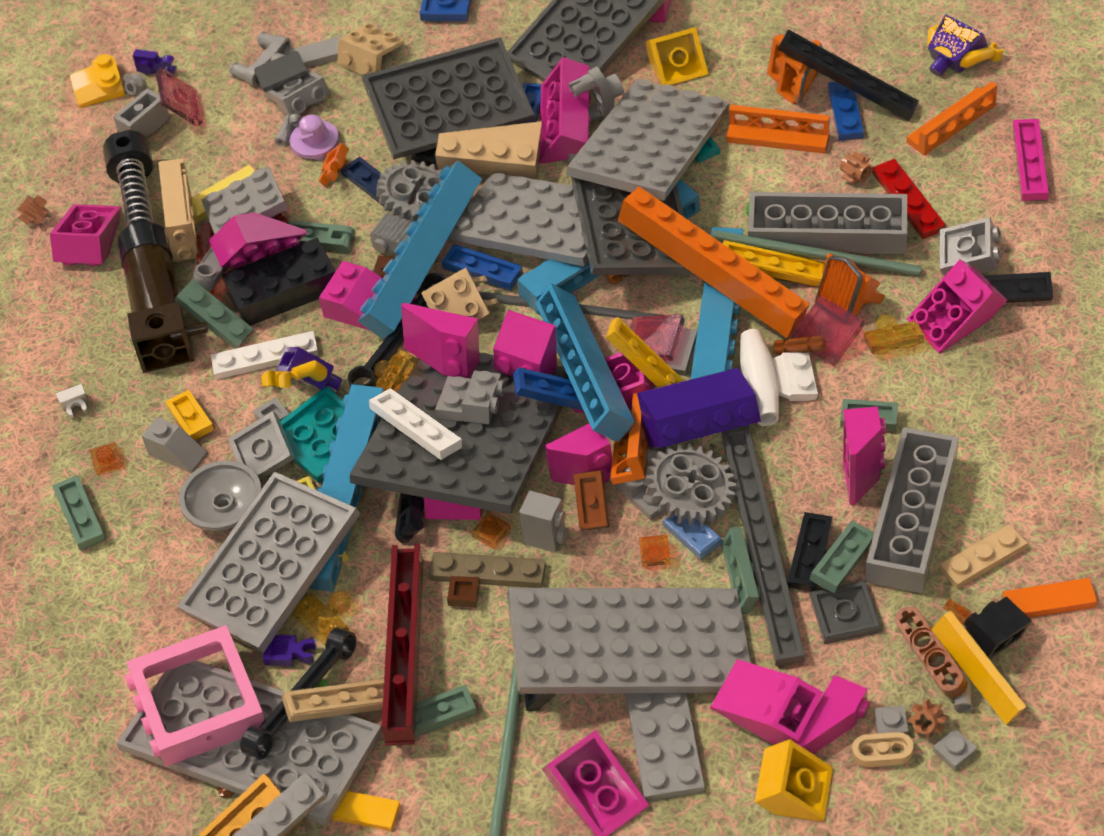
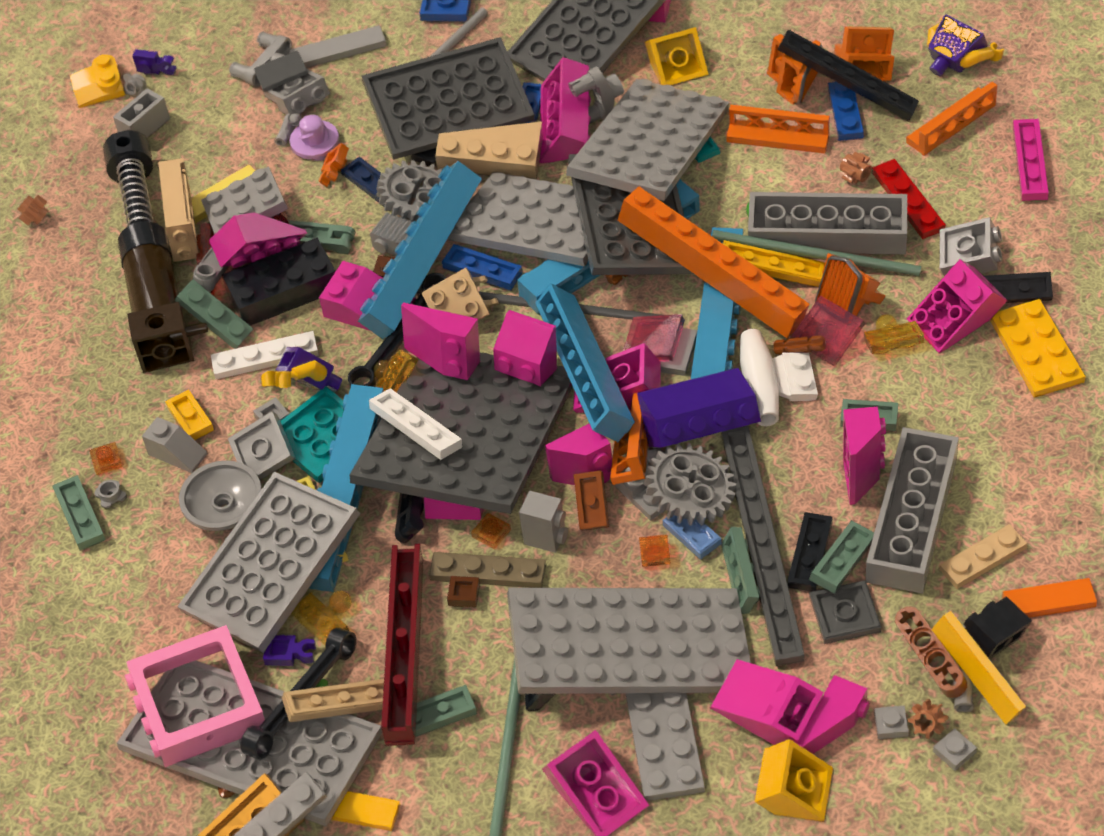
(72, 397): white tile -> none
(85, 234): dark pink slope -> none
(106, 488): none -> light grey plate
(179, 97): clear pink tile -> none
(364, 48): tan bracket -> none
(462, 31): none -> light grey piece
(472, 398): light grey plate -> none
(545, 388): blue plate -> none
(641, 354): yellow tile -> none
(868, 49): none -> orange piece
(882, 748): tan plate -> none
(958, 610): clear orange plate -> none
(1037, 348): none -> yellow plate

